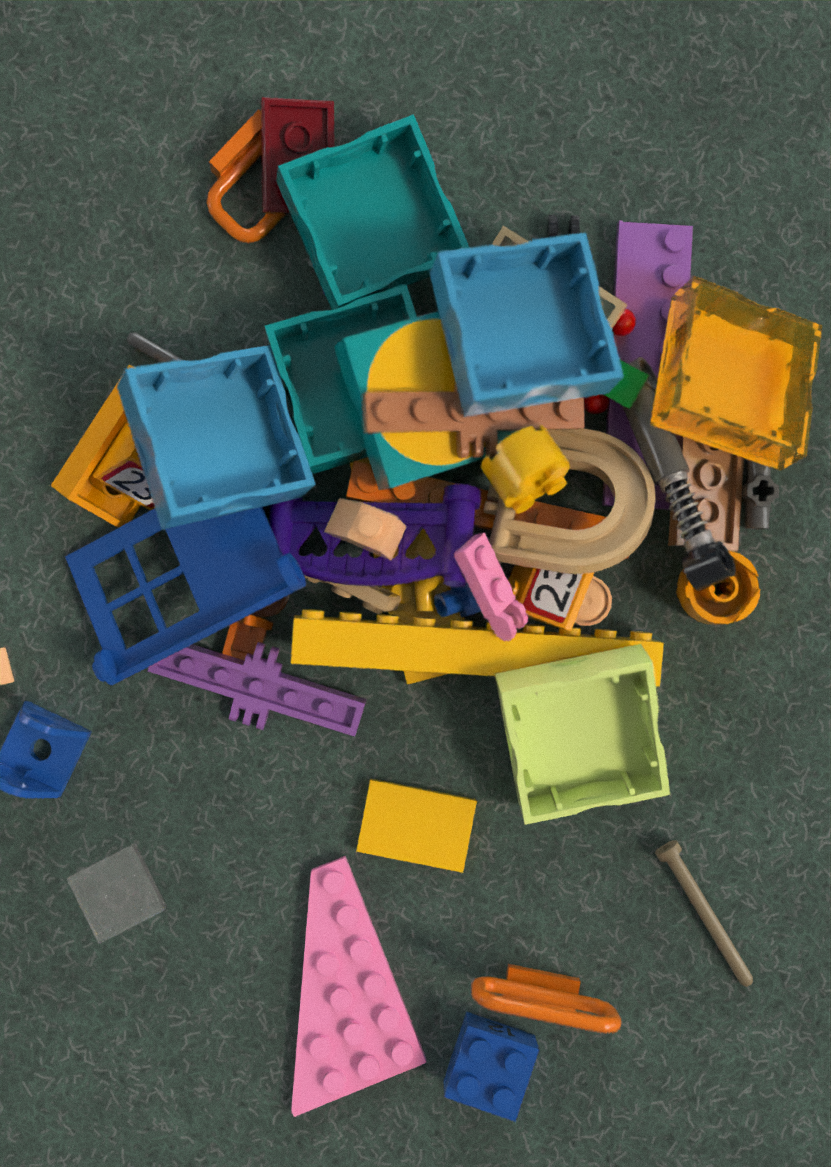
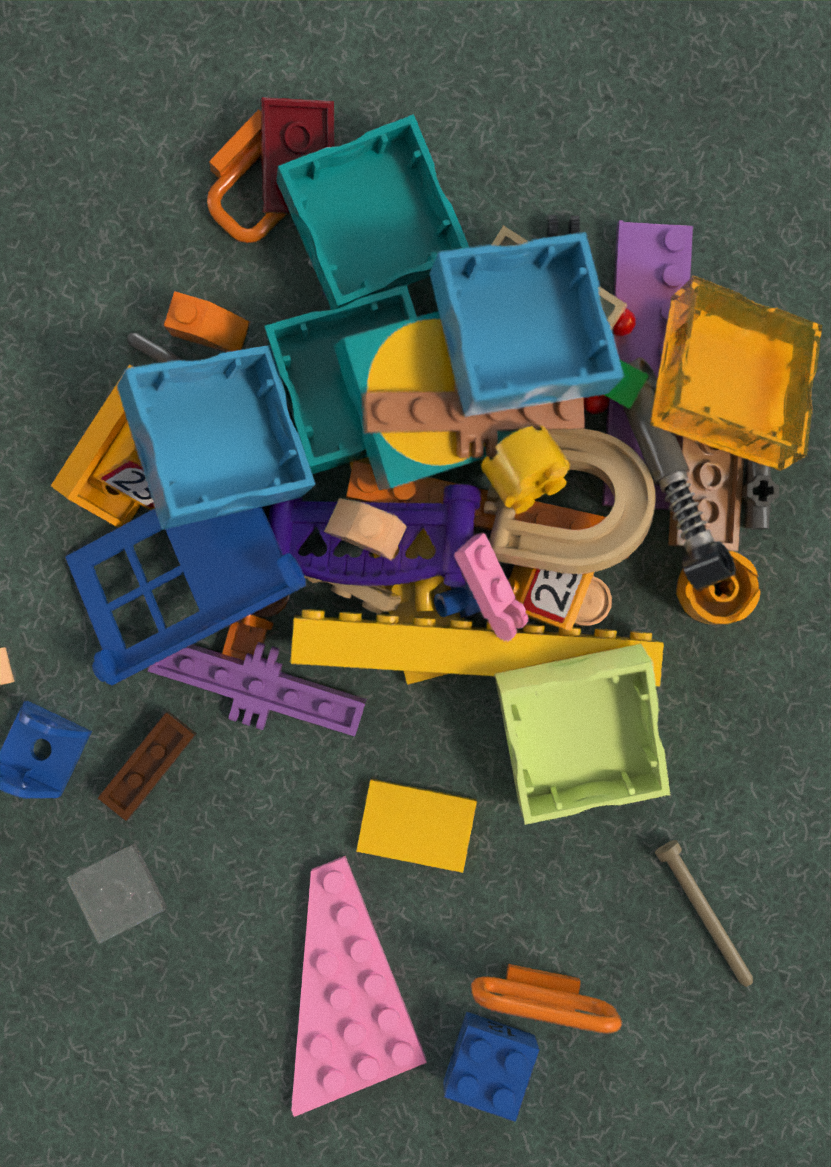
(147, 766): none -> reddish brown plate
(205, 323): none -> orange slope

